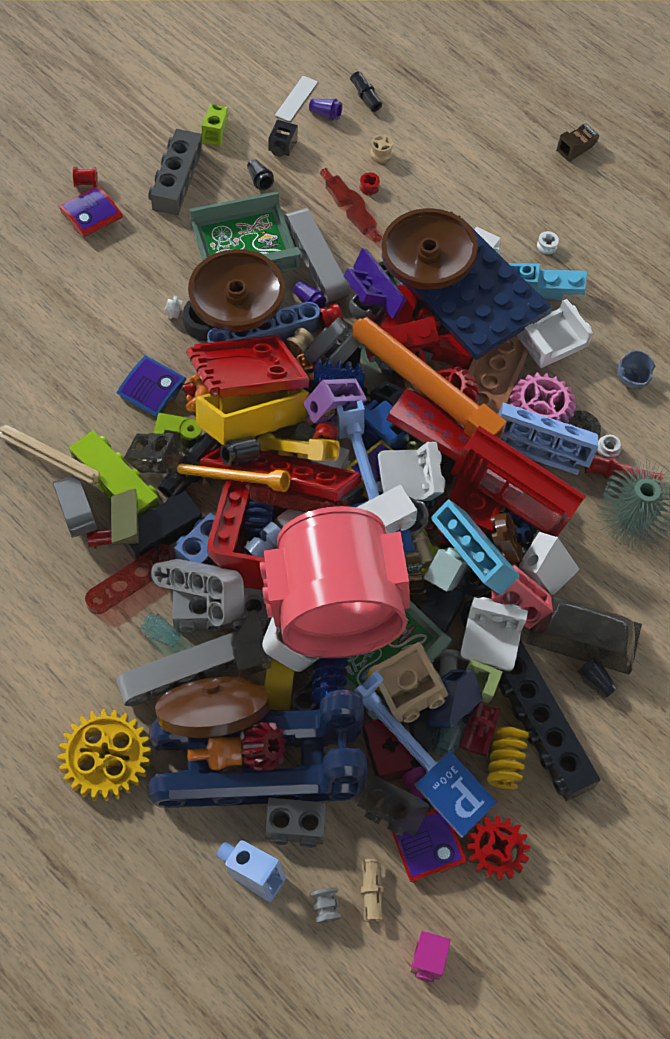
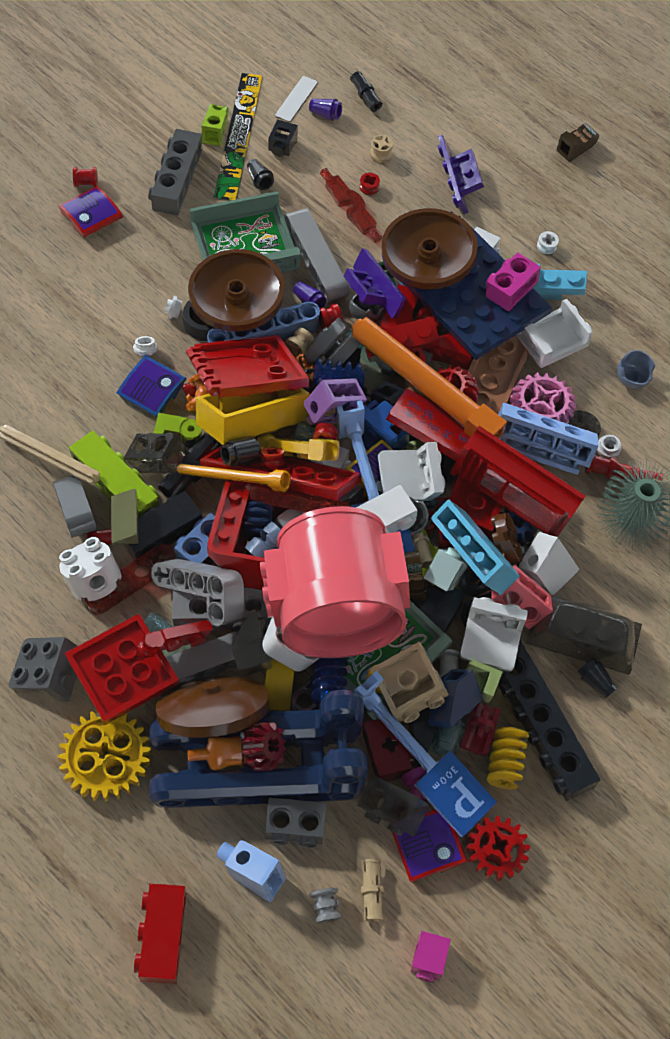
(45, 667): none -> dark grey bracket
(90, 570): none -> white brick
(115, 673): none -> red plate
(145, 346): none -> white plate
(161, 933): none -> red brick
(174, 638): none -> red hinge
(238, 137): none -> sticker
(272, 457): none -> red bush
(463, 173): none -> bracket
(512, 281): none -> dark pink brick

